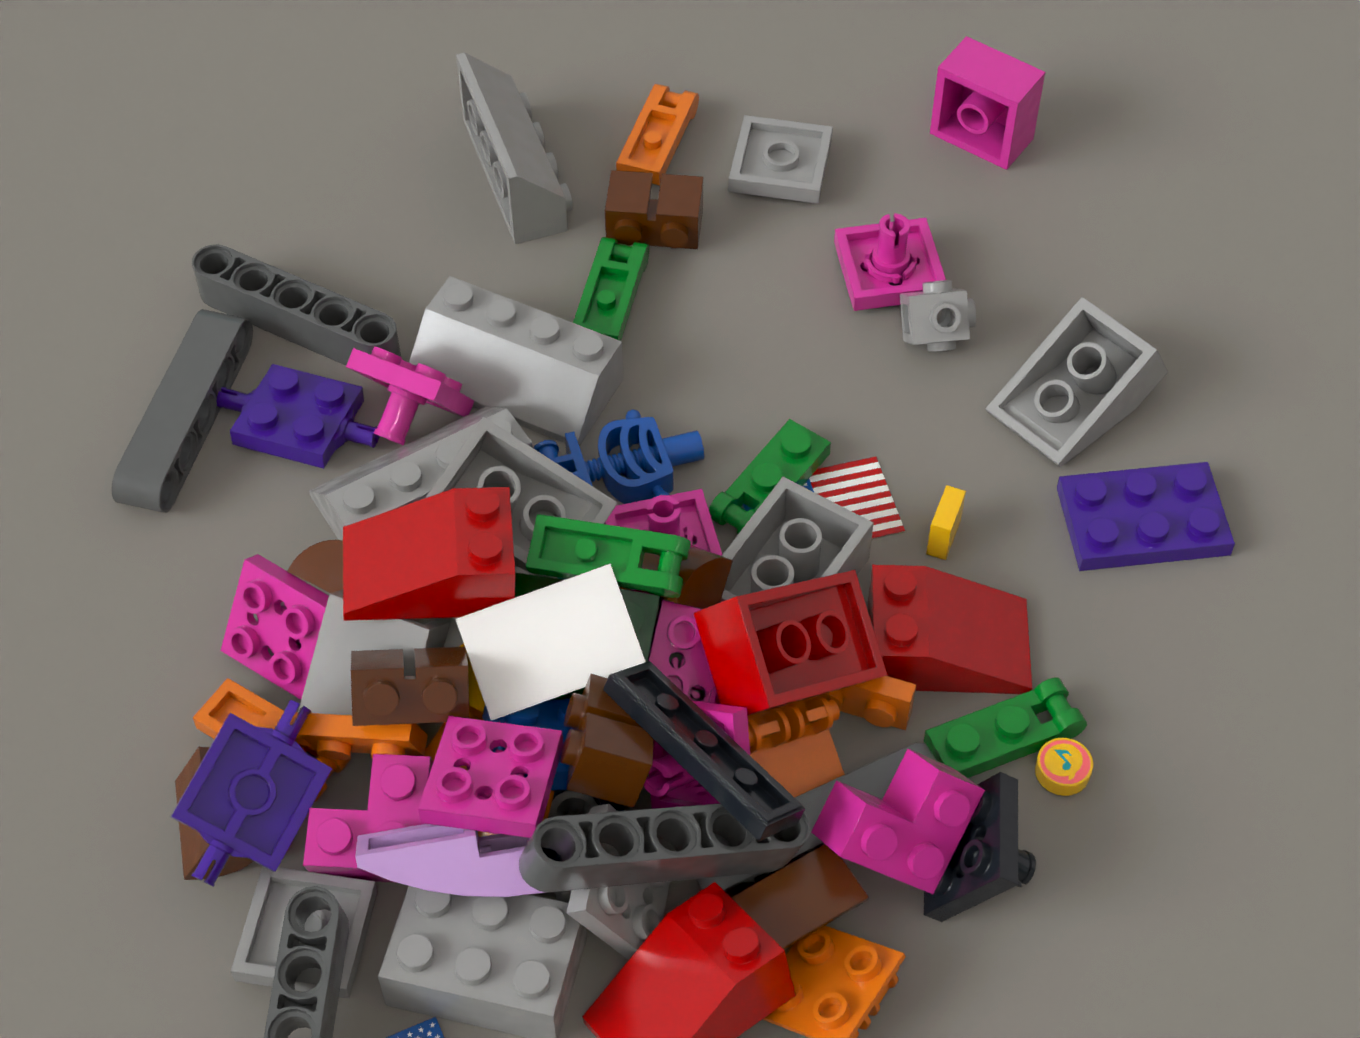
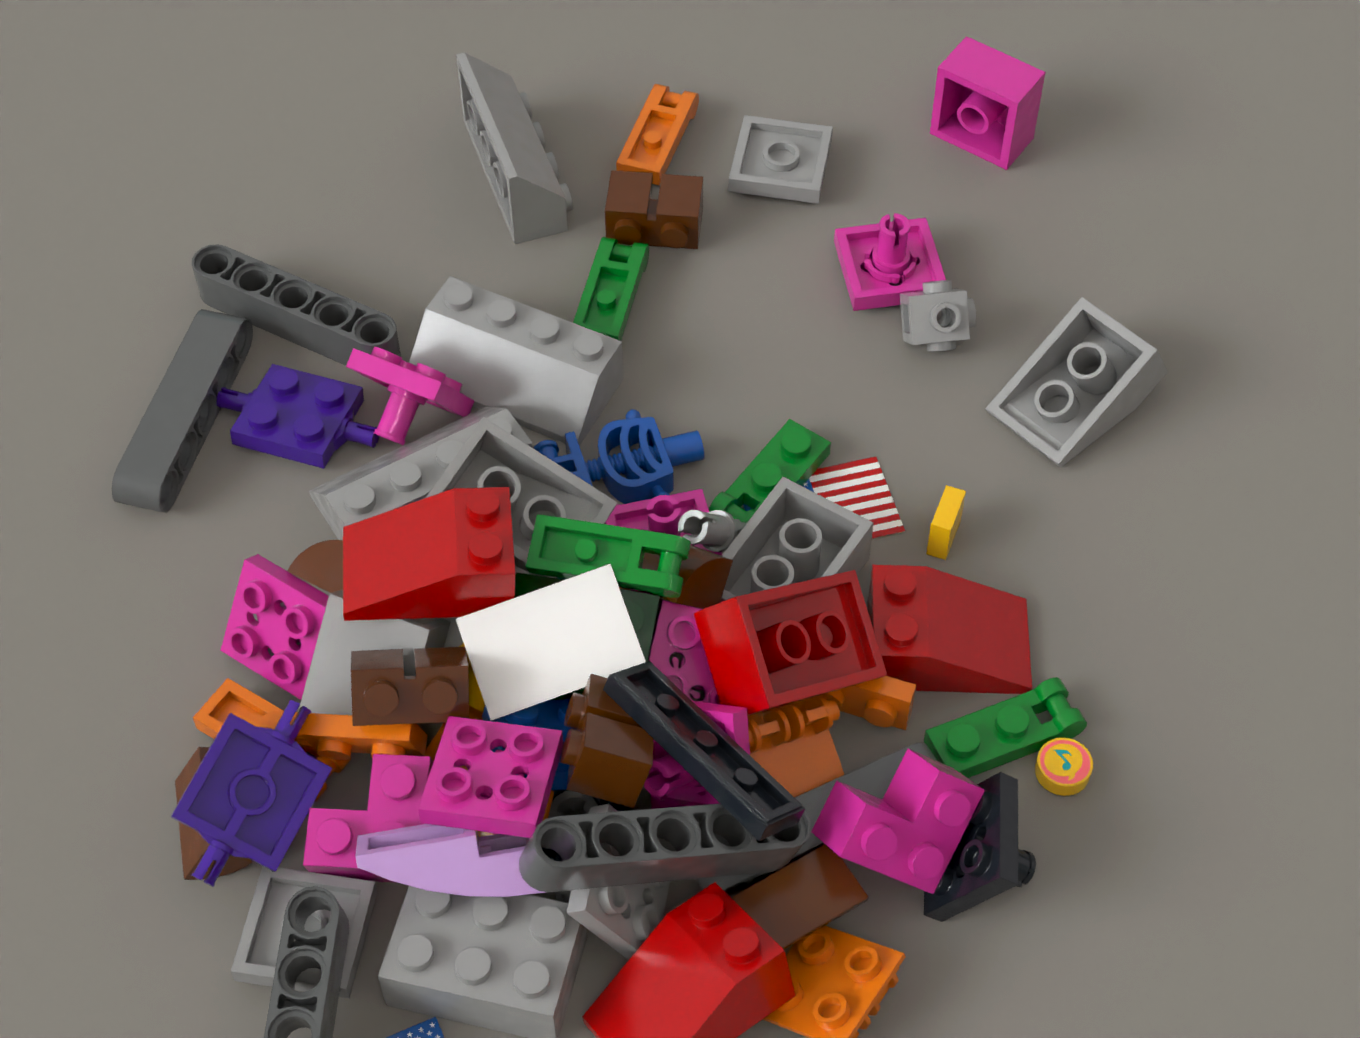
(711, 529): none -> light grey axle
(1144, 516): dark purple plate -> none

